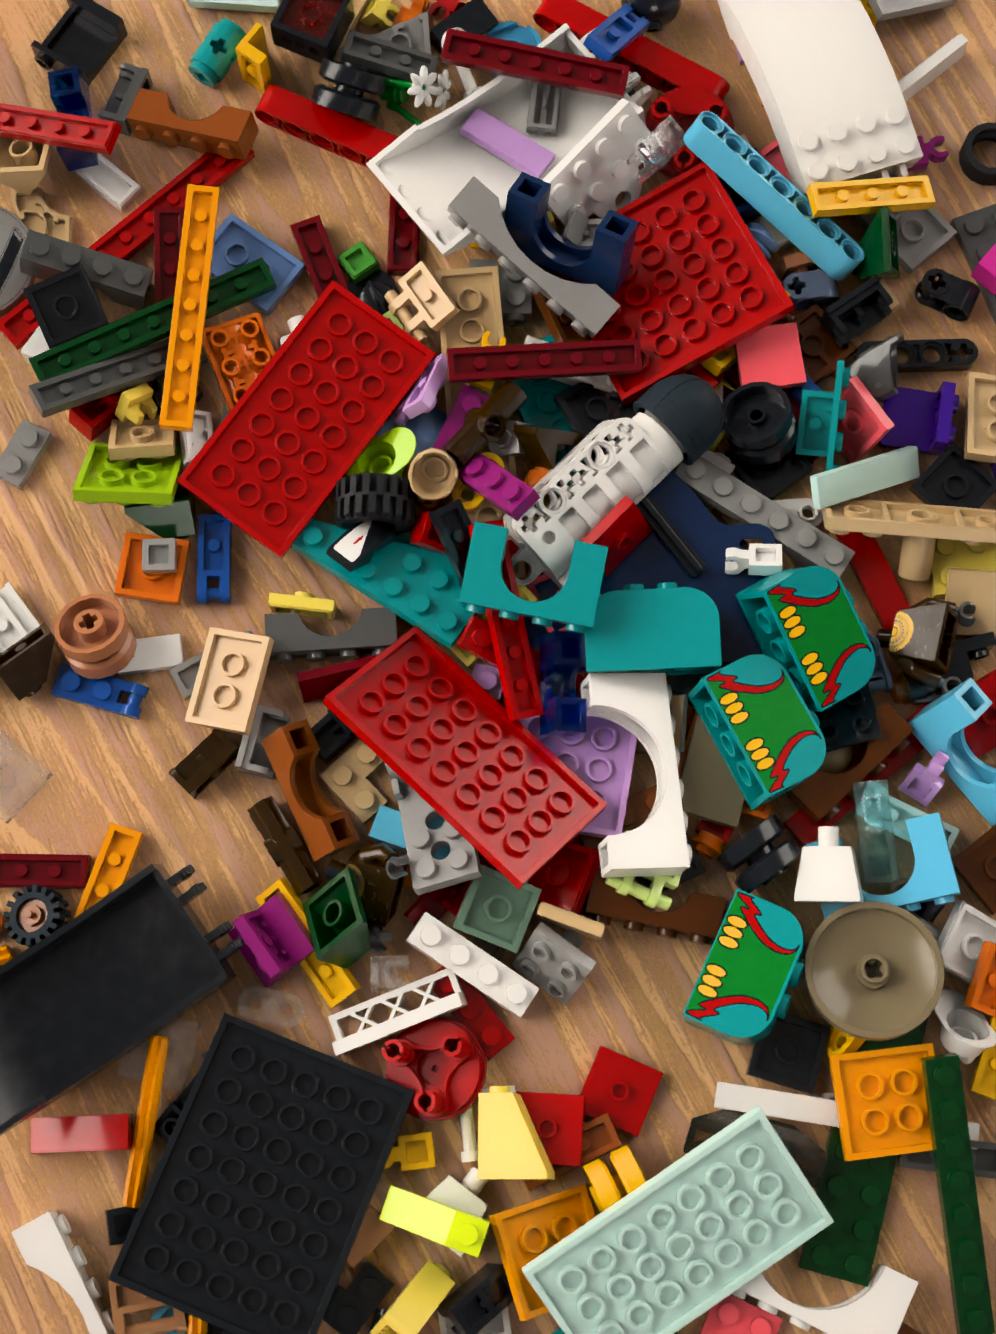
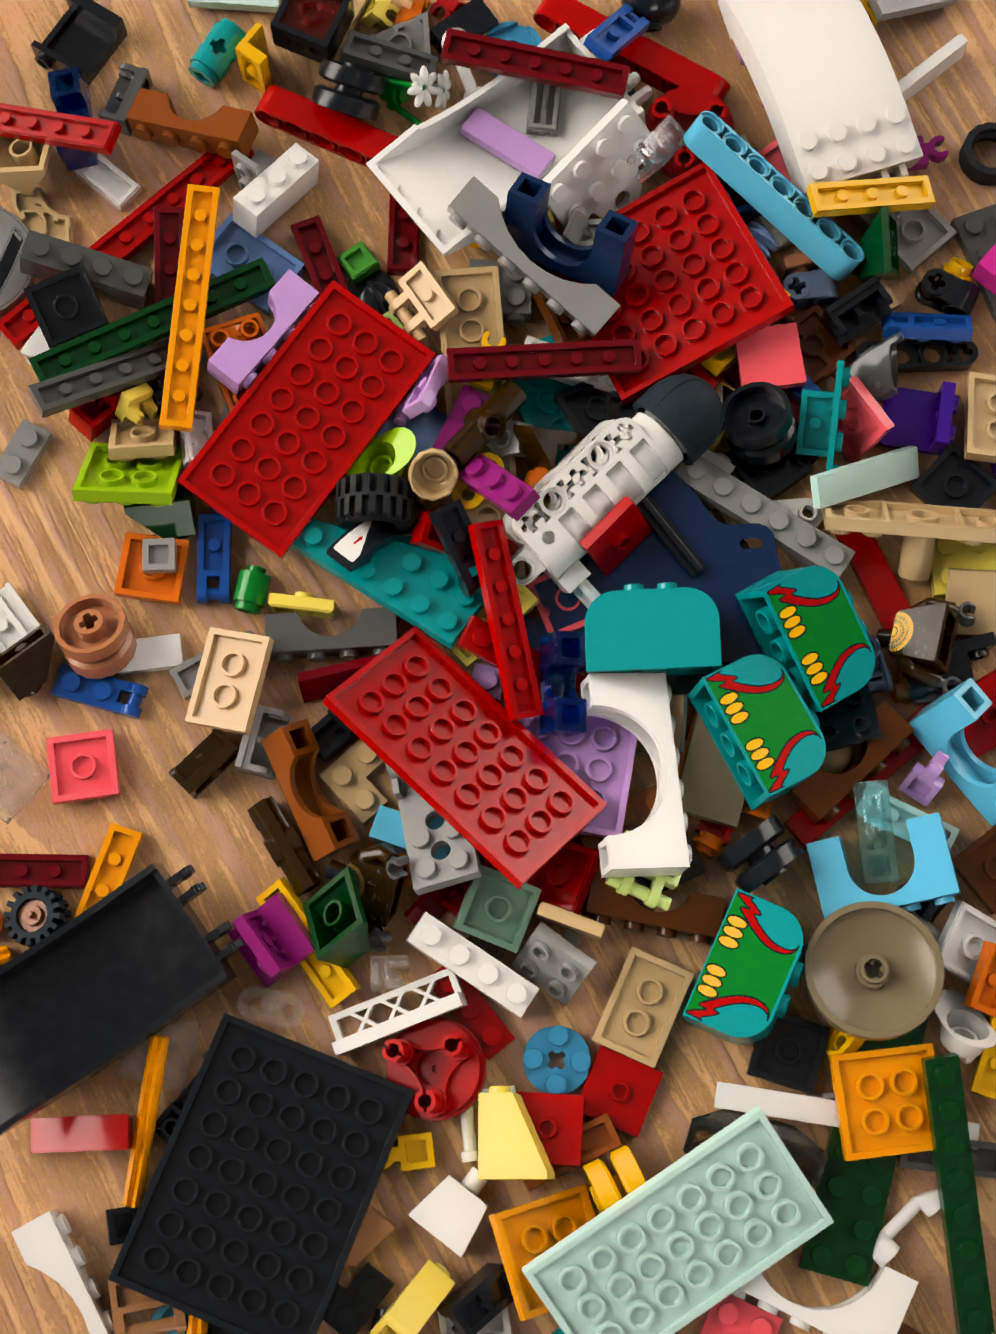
(83, 766): none -> coral plate
(239, 361): none -> lavender arch
(249, 169): none -> light grey bracket
(251, 590): none -> green brick
(275, 190): none -> white brick
(435, 1221): neon yellow slope -> none
(557, 1040): none -> dark azure plate
(572, 605): teal arch -> none
(642, 1007): none -> tan plate
(759, 559): white plate -> none
(828, 871): white torso -> none
(885, 1246): none -> white bar
(929, 326): none -> blue plate
(959, 268): none -> yellow plate

